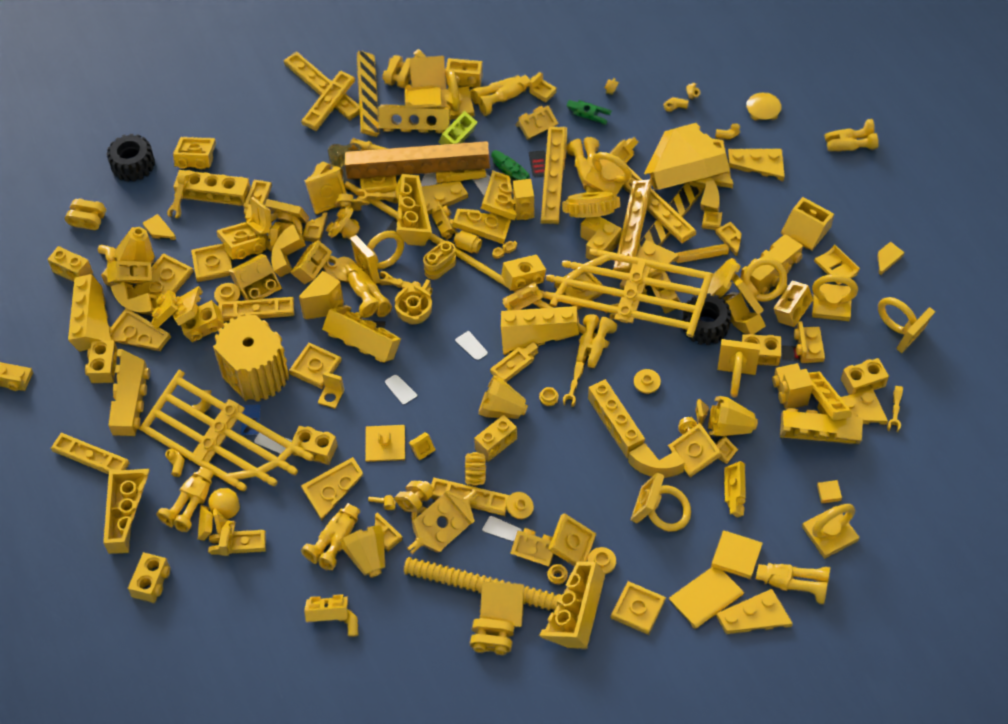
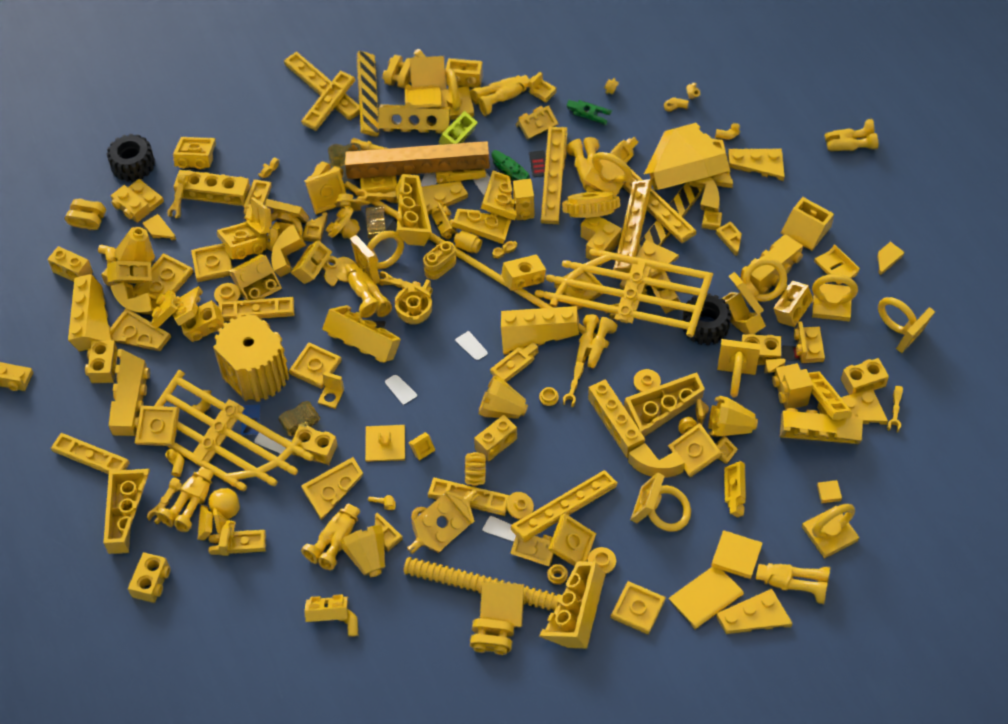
(136, 200): none -> yellow plate
(157, 426): none -> yellow tile
(174, 486): none -> yellow piece
(267, 170): none -> yellow piece
(302, 415): none -> clear yellow axle
(321, 296): yellow slope -> none
(375, 221): none -> clear yellow axle
(415, 493): yellow brick -> none
(522, 297): yellow hinge -> none
(564, 504): none -> yellow tile
(662, 403): none -> yellow wedge
(702, 253): yellow axle -> none
(722, 278): yellow tile -> none
(763, 106): yellow dish -> none
(771, 365): none -> yellow slope

